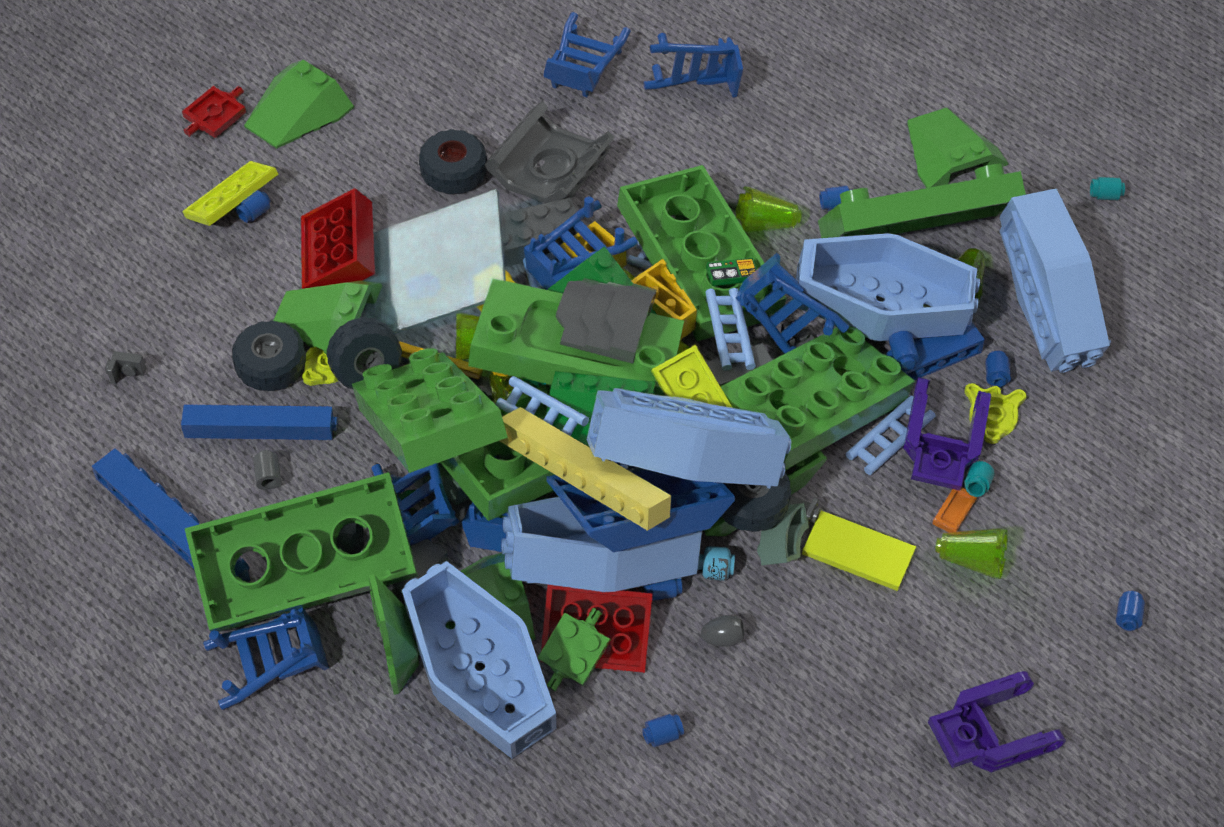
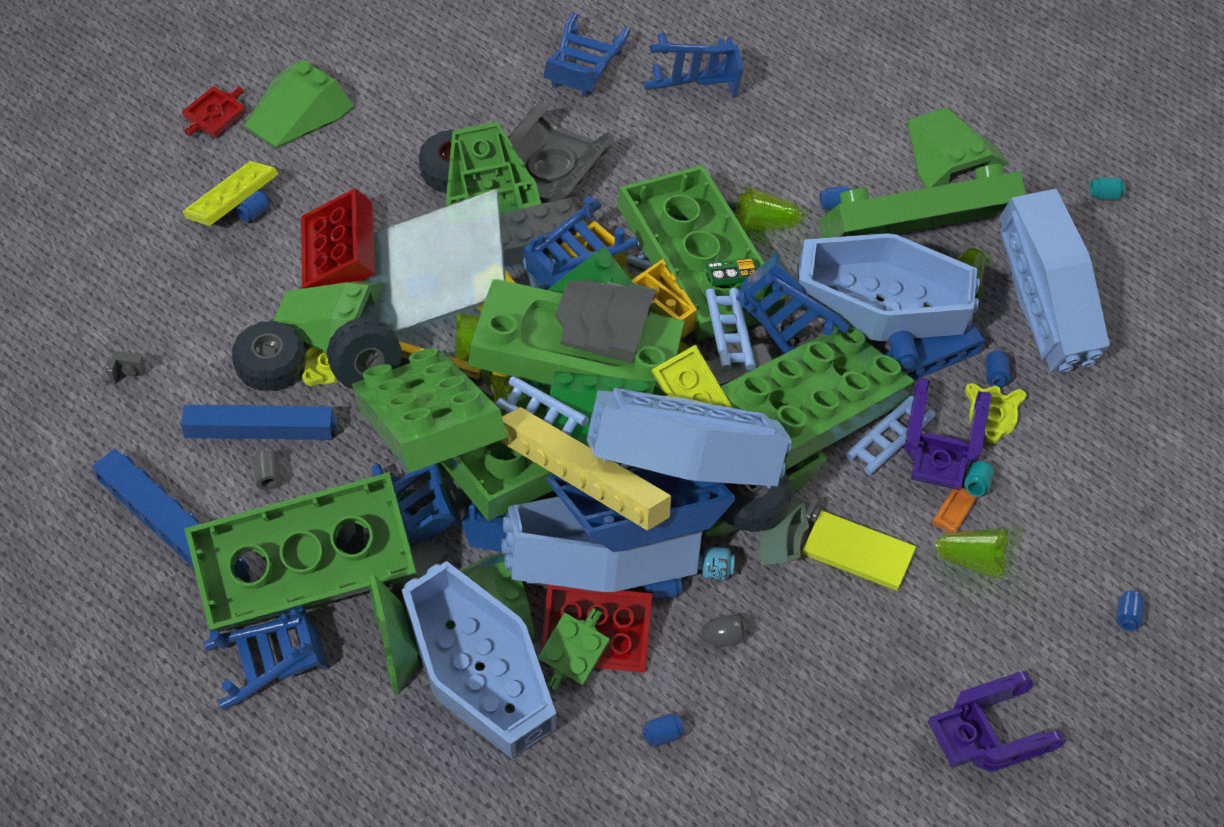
(486, 161): none -> bright green wedge

